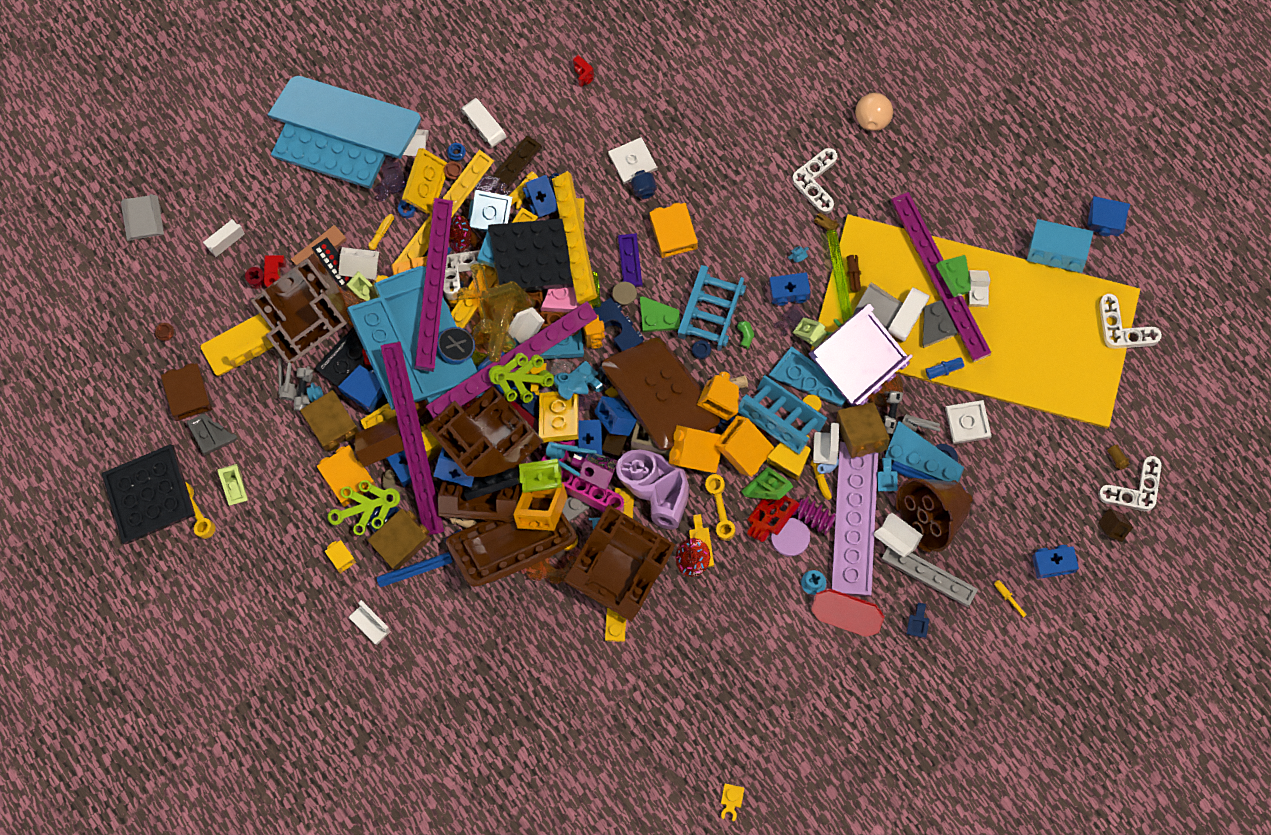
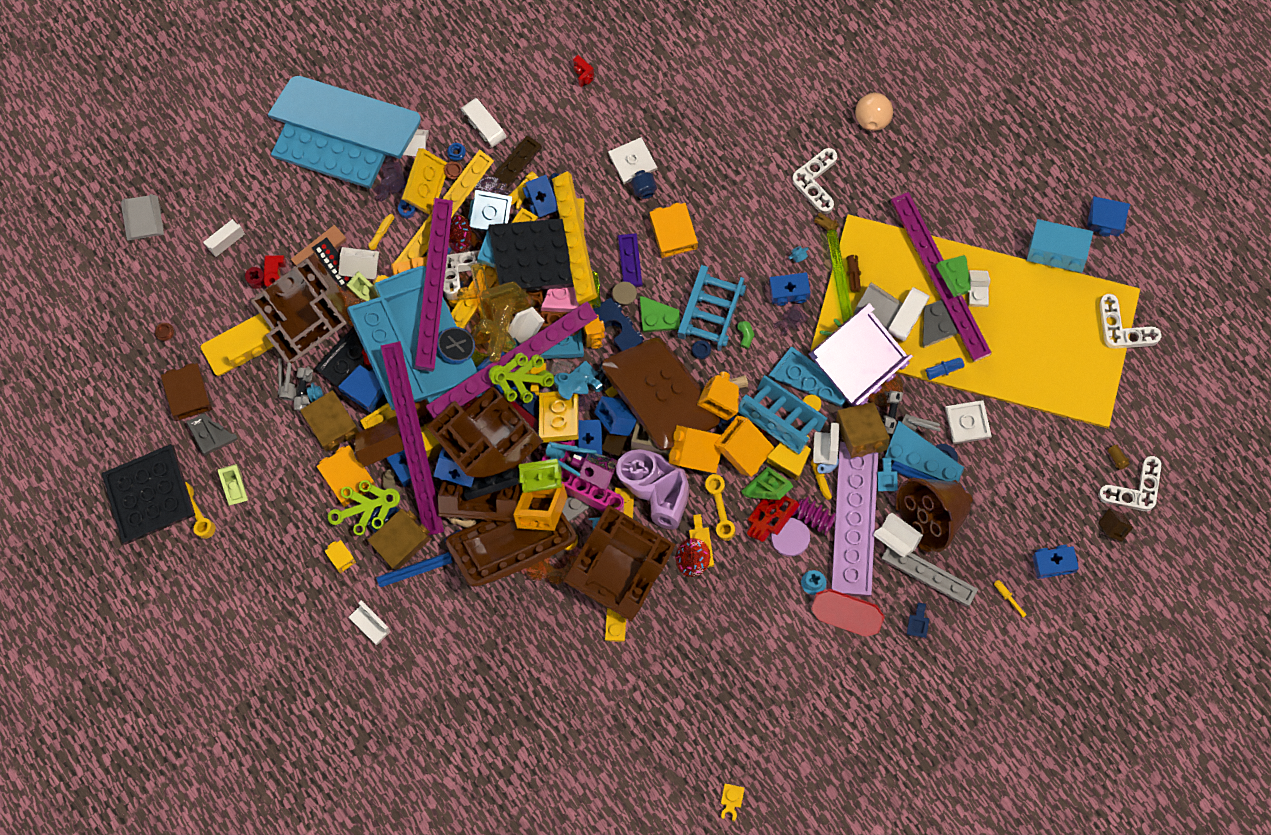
(810, 331): yellowish green slope -> none

